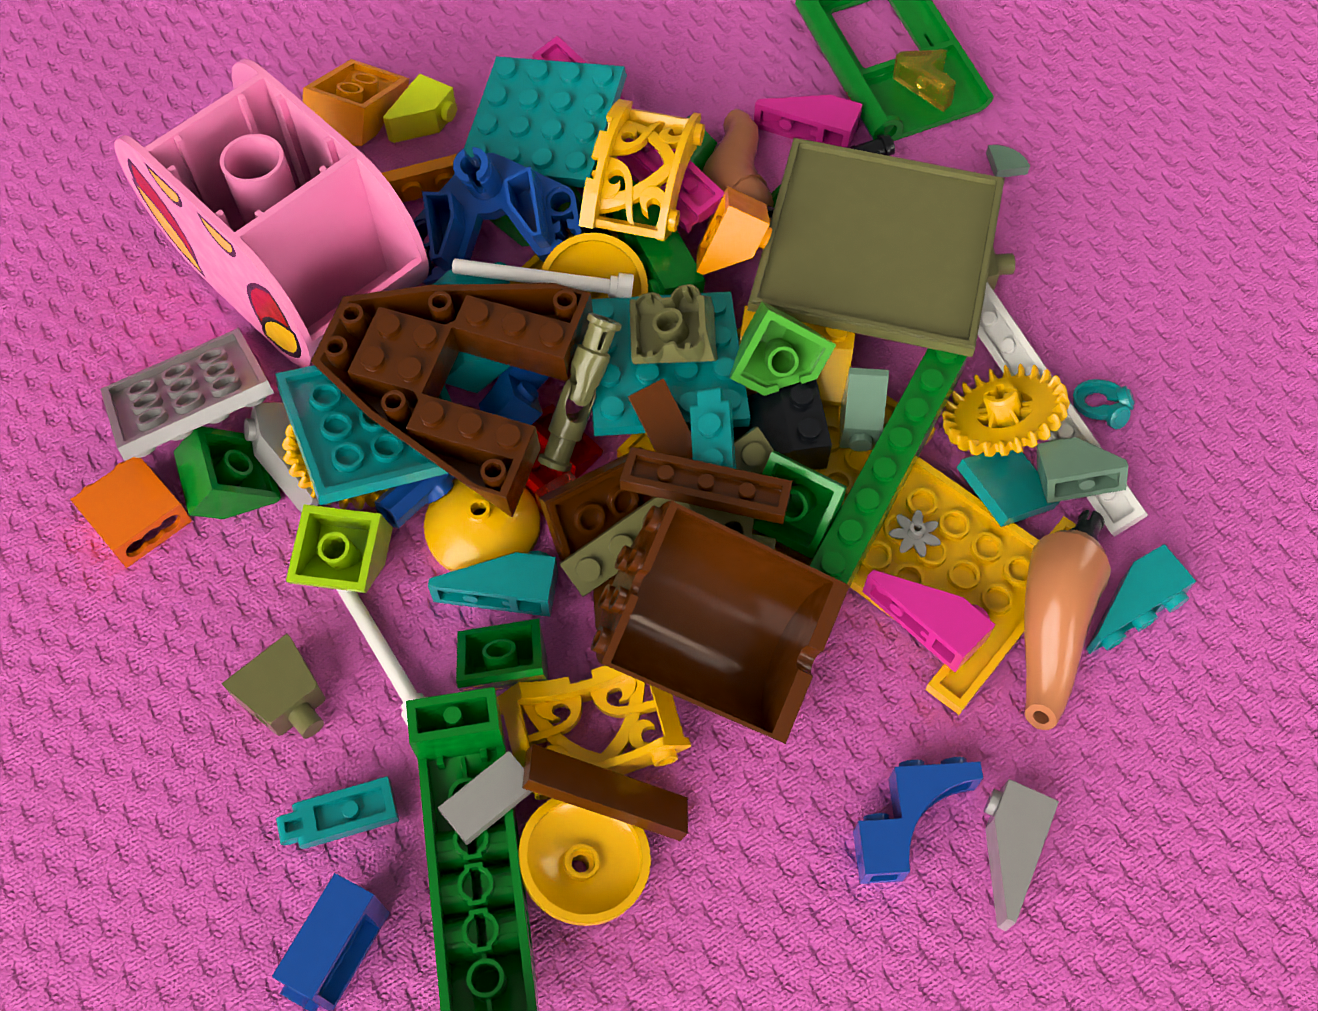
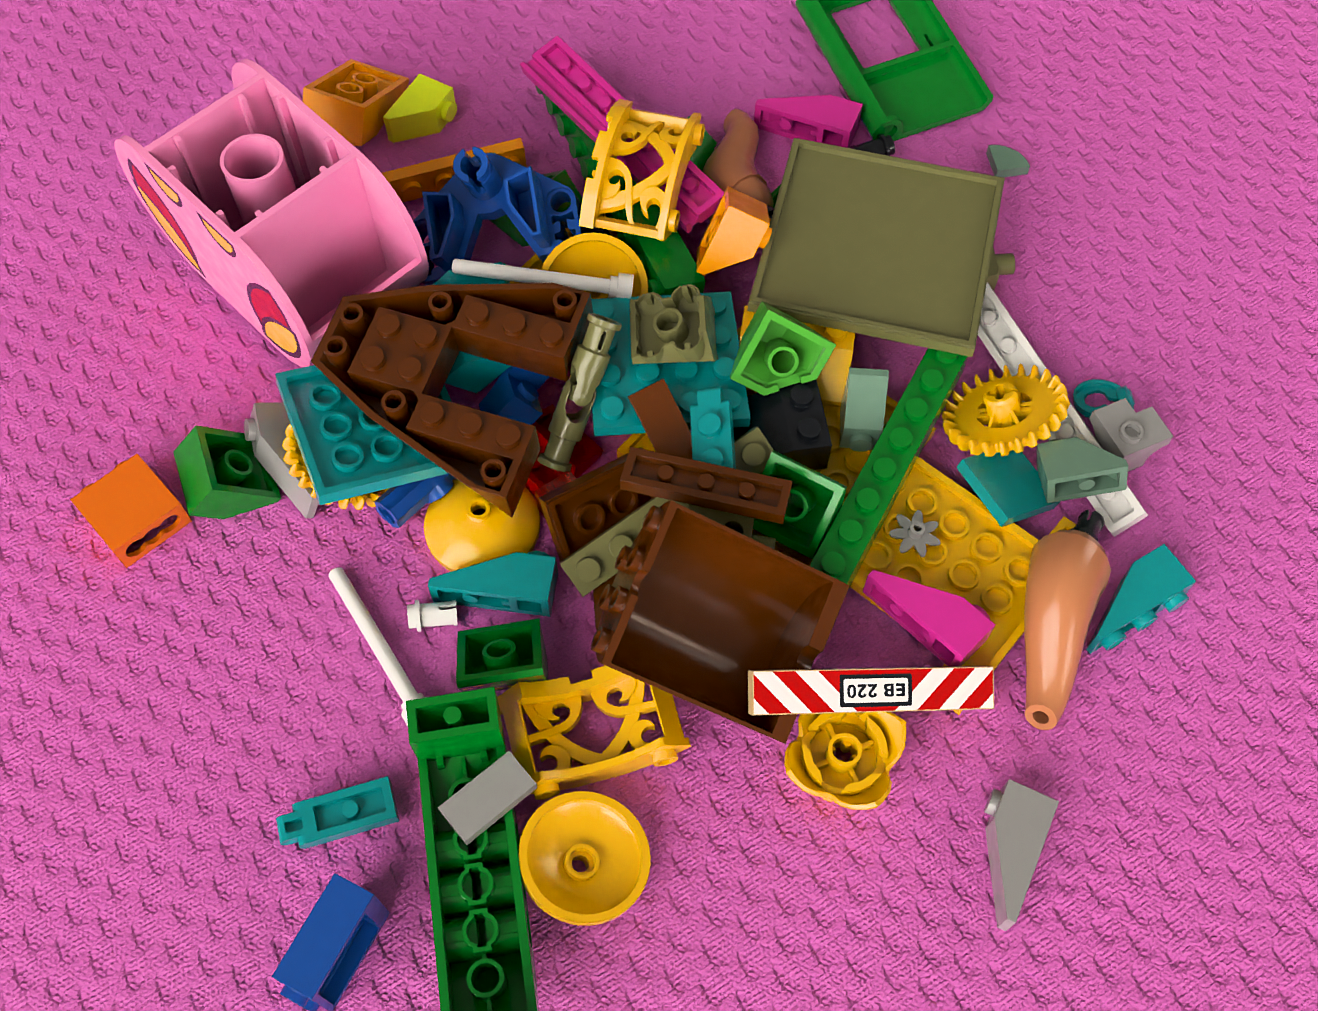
(184, 394): light grey plate -> none
(279, 690): olive torso -> none
(339, 548): lime slope -> none
(431, 614): none -> white pin
(546, 115): teal plate -> none
(605, 792): reddish brown tile -> none
(863, 781): none -> yellow brick
(870, 690): none -> tile
(883, 842): blue arch -> none
(924, 76): clear yellow slope -> none
(1129, 433): none -> light grey brick

